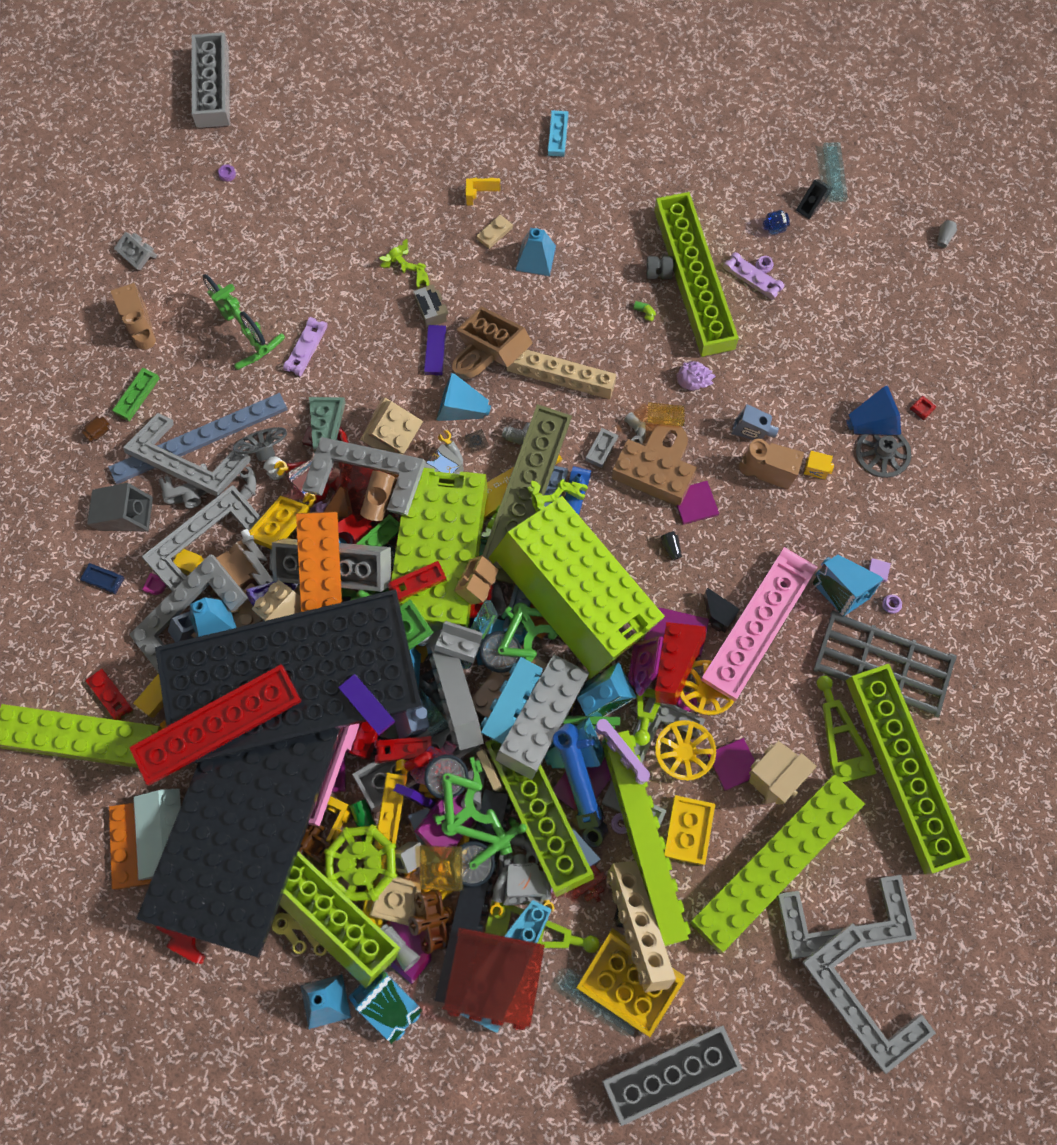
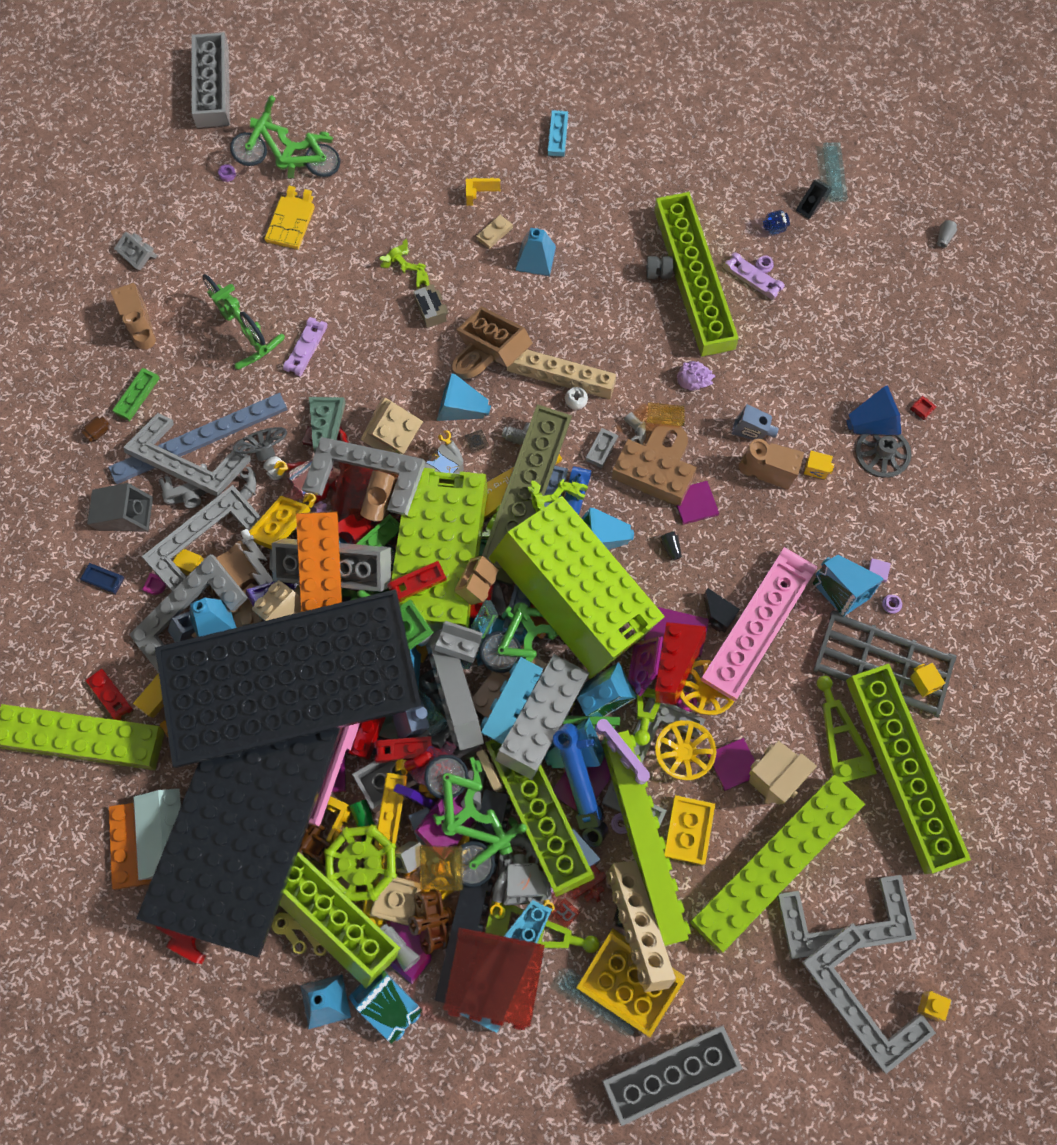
(214, 724): red plate -> none
(251, 149): none -> piece
(291, 219): none -> yellow tile
(340, 503): reddish brown slope -> none
(366, 704): dark purple tile -> none
(435, 350): dark purple tile -> none
(565, 913): none -> clear red tile
(576, 404): none -> white piece
(608, 529): none -> dark azure slope
(643, 307): lime arm -> none
(927, 679): none -> yellow brick
(934, 1006): none -> yellow brick

